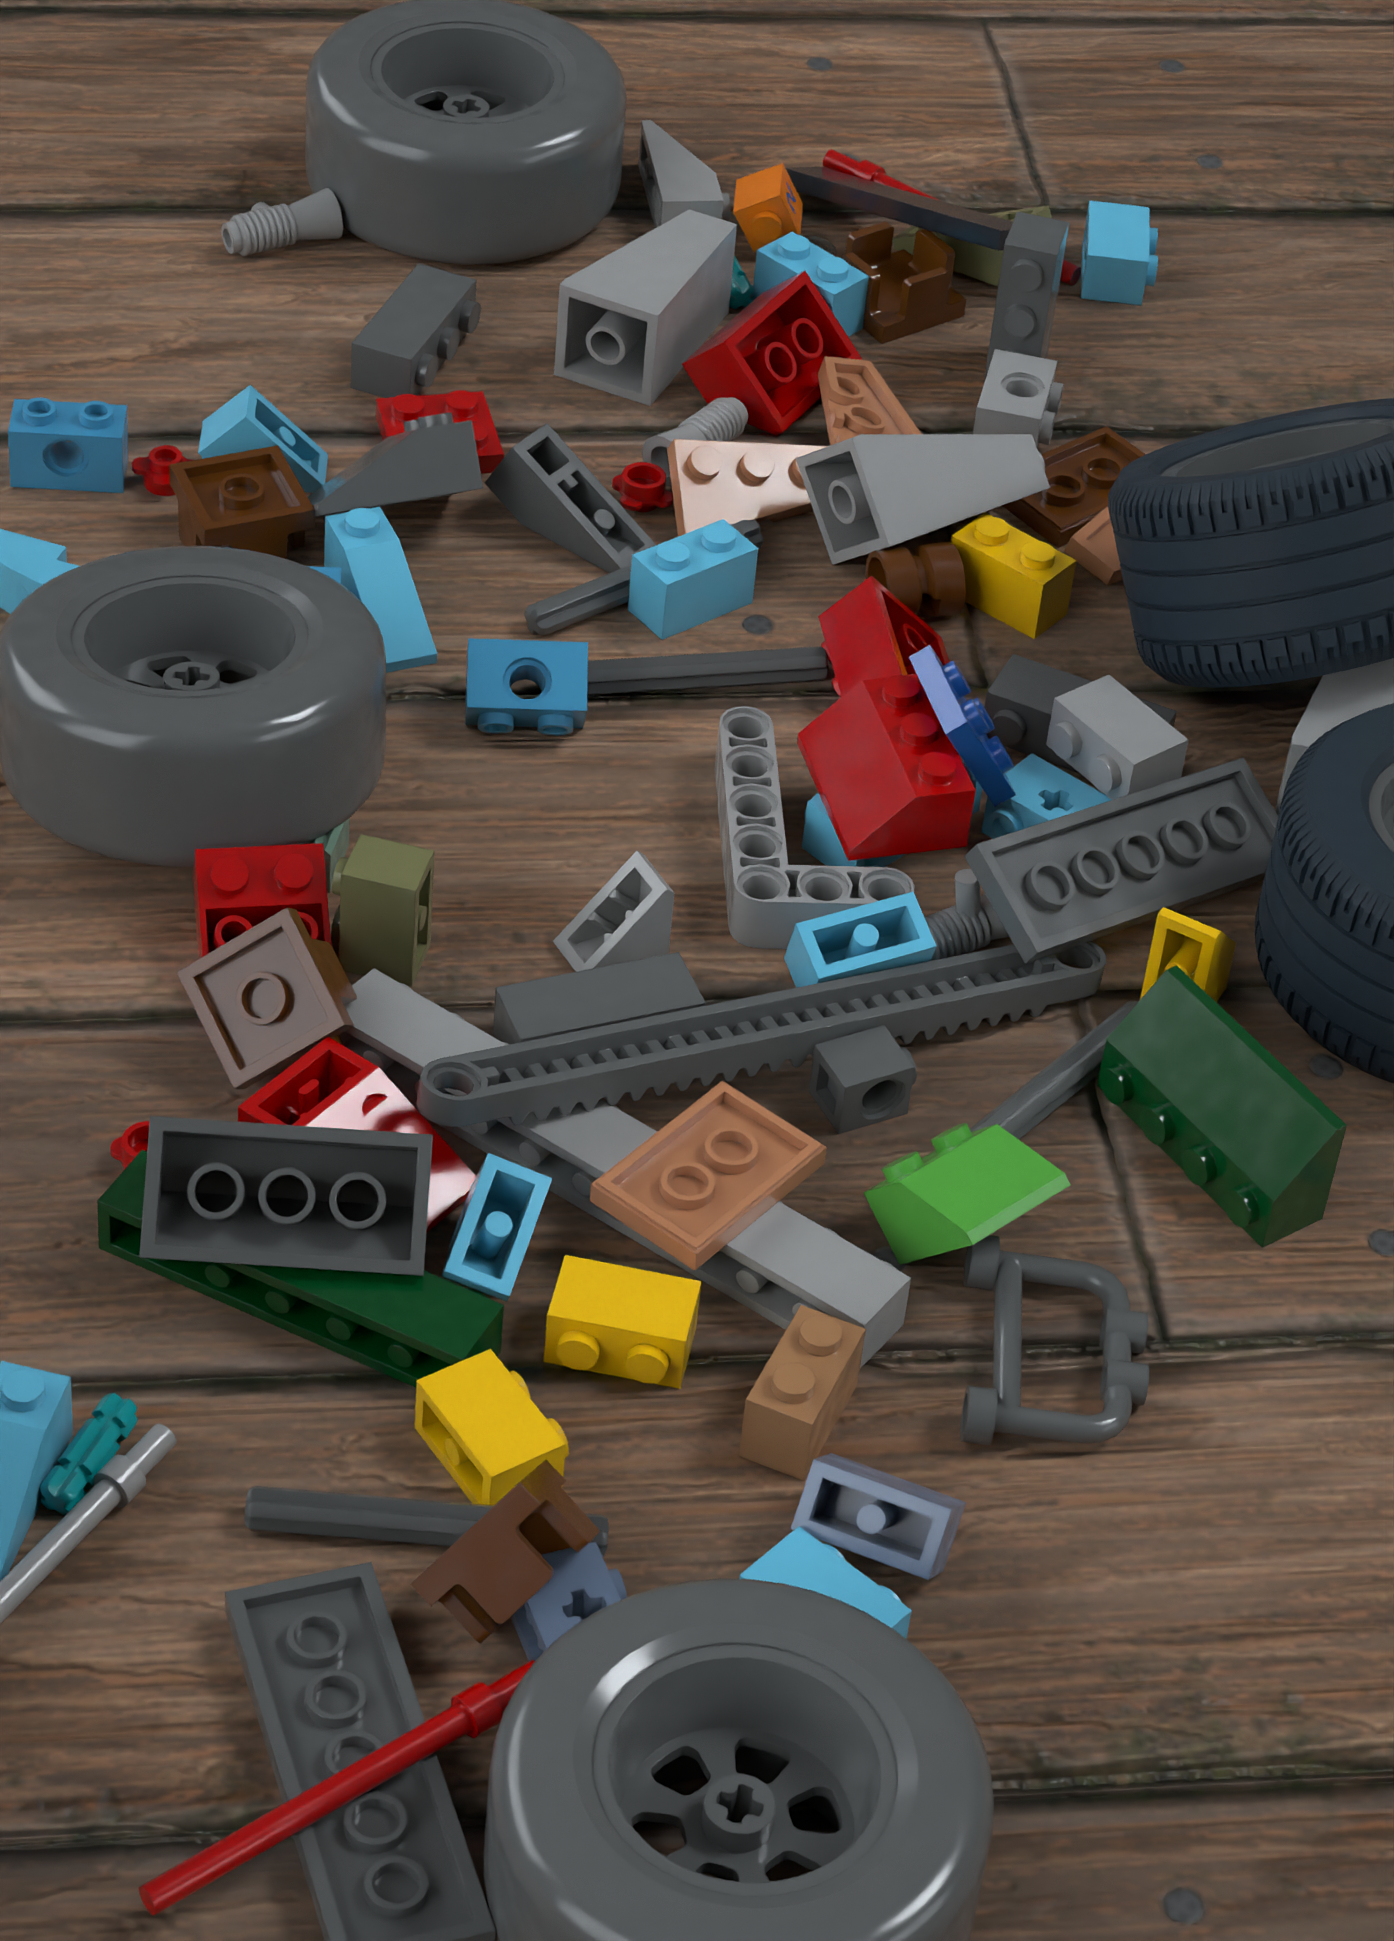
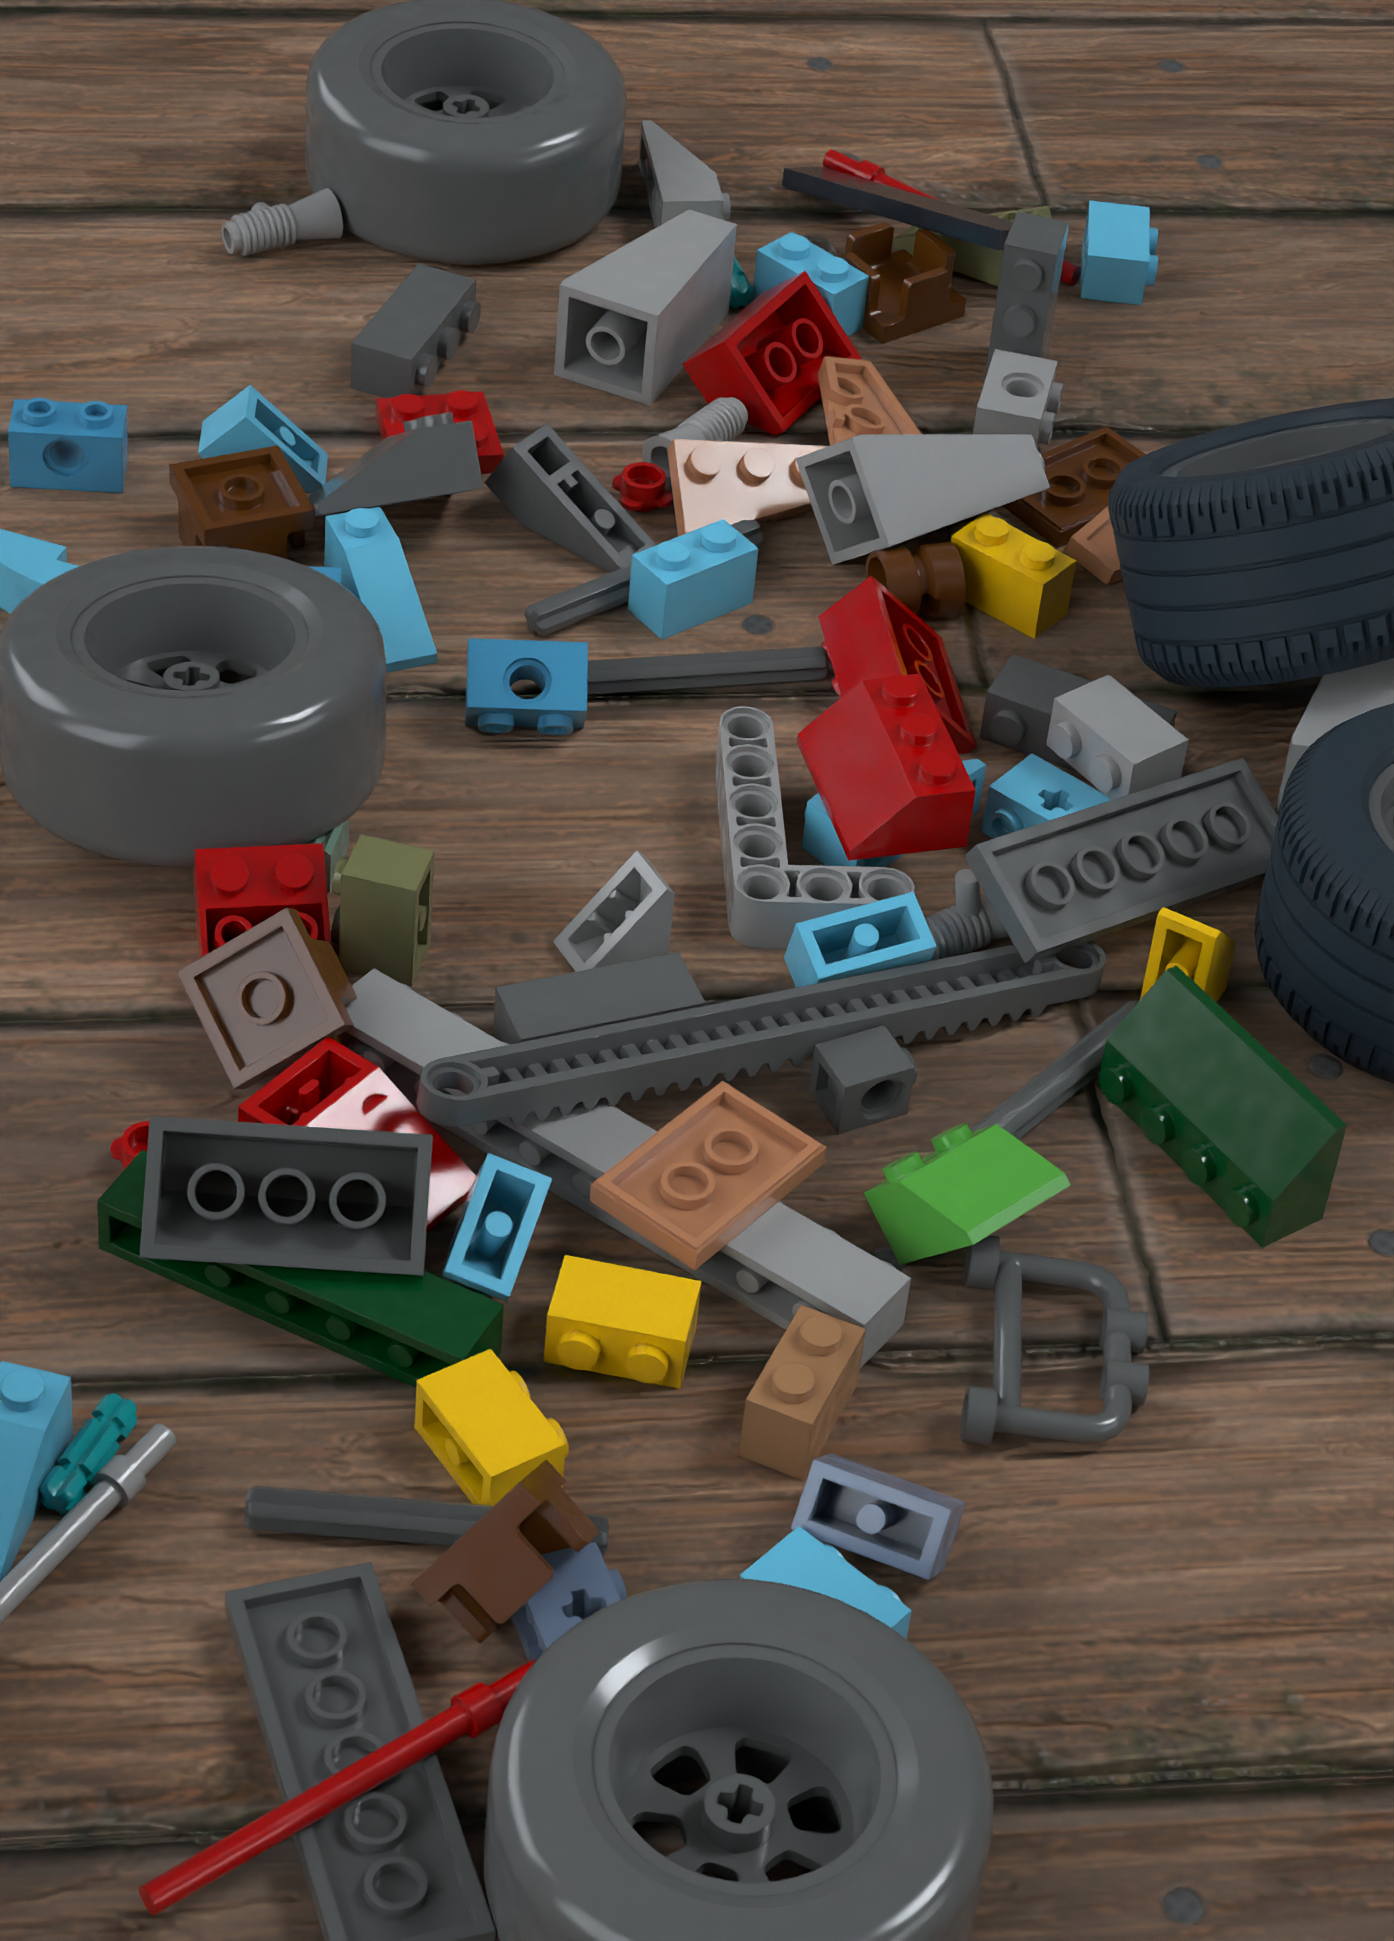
(156, 469): red plate -> none
(767, 206): orange brick -> none
(965, 724): blue plate -> none

